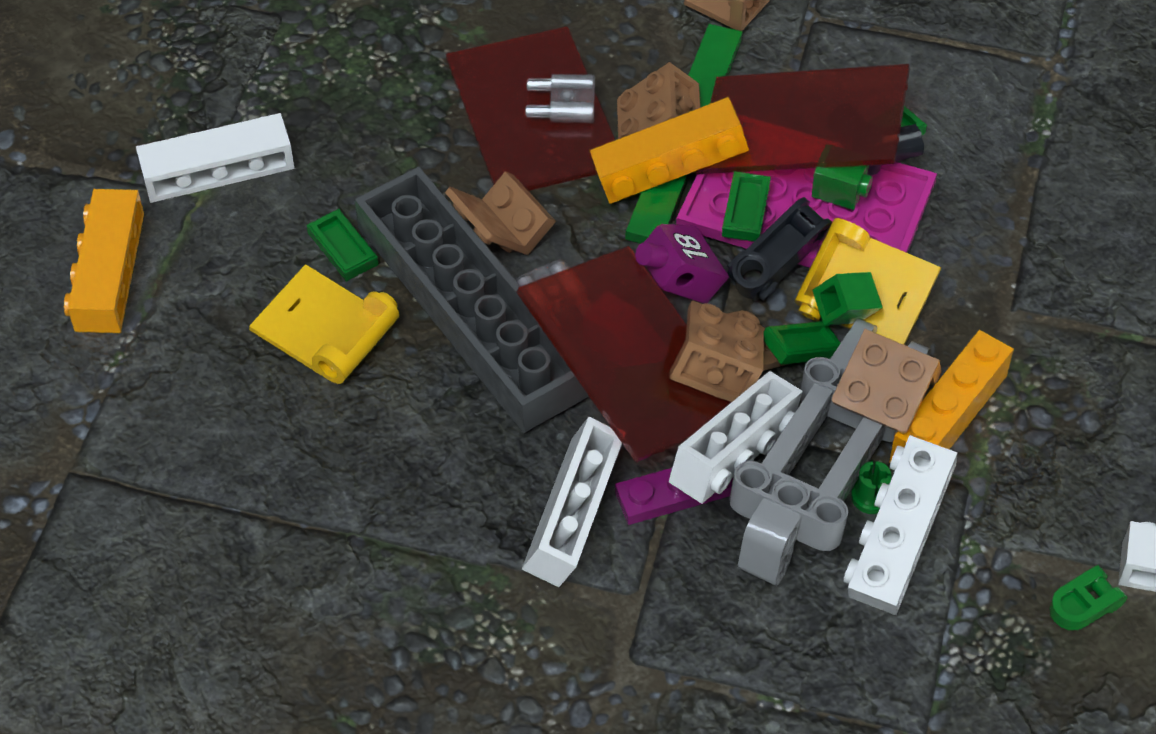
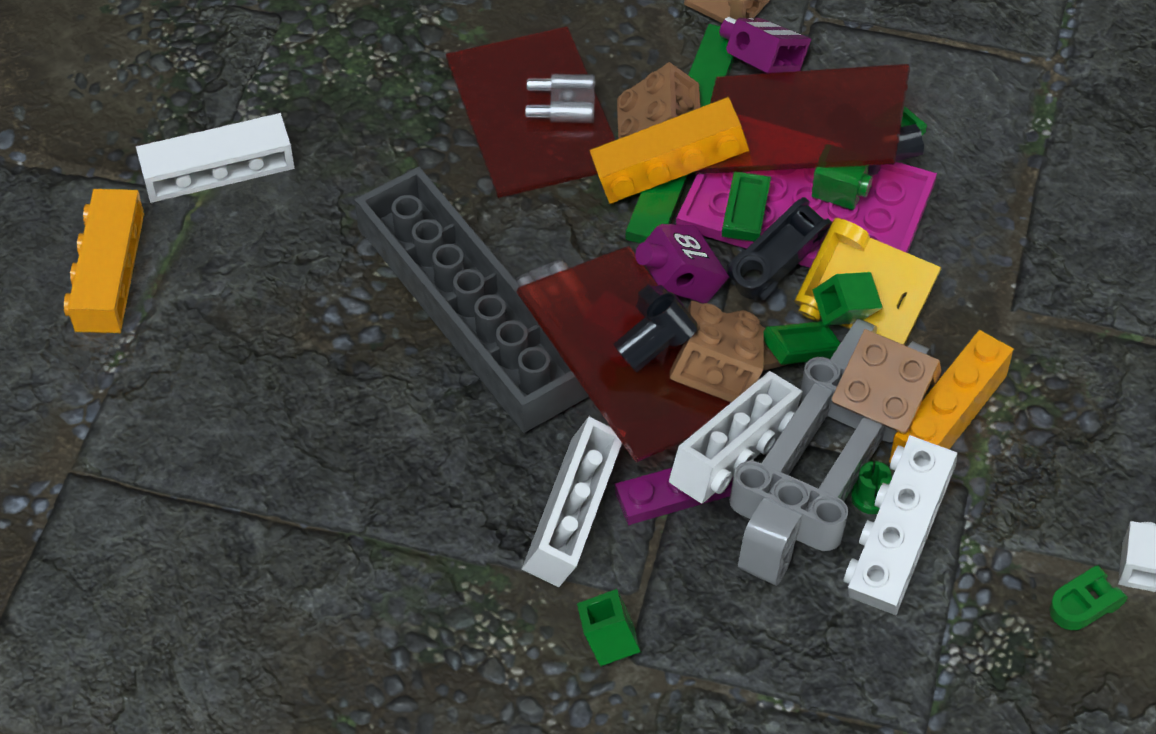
(325, 323): yellow door -> none
(342, 245): green tile -> none
(505, 215): medium nougat bracket -> none
(608, 627): none -> green brick
(664, 325): none -> black piece
(765, 44): none -> magenta torso

